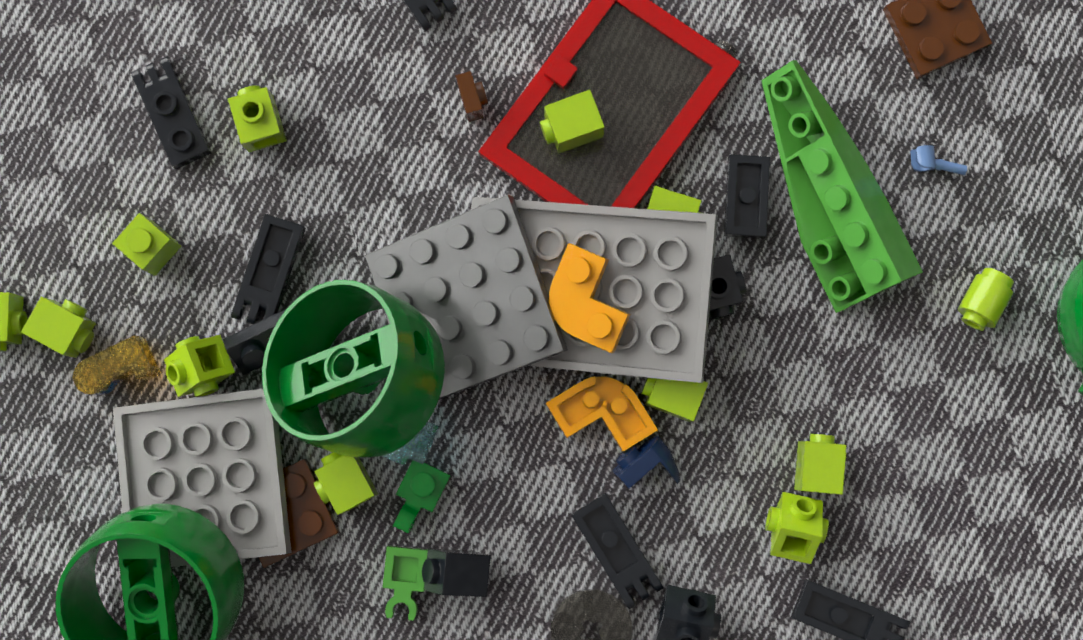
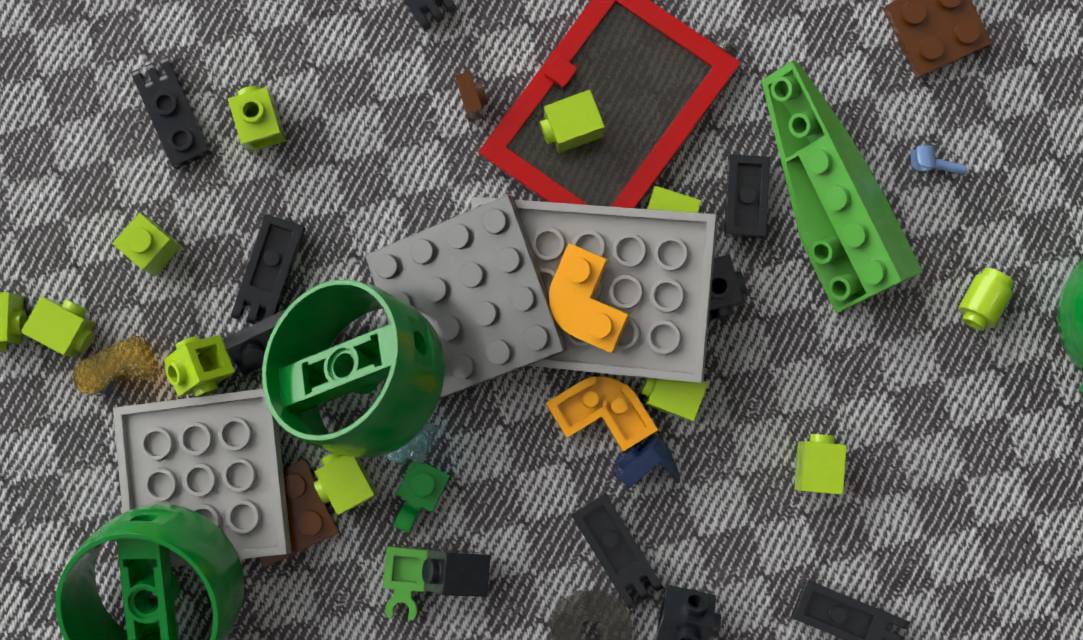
(796, 527): lime brick -> none

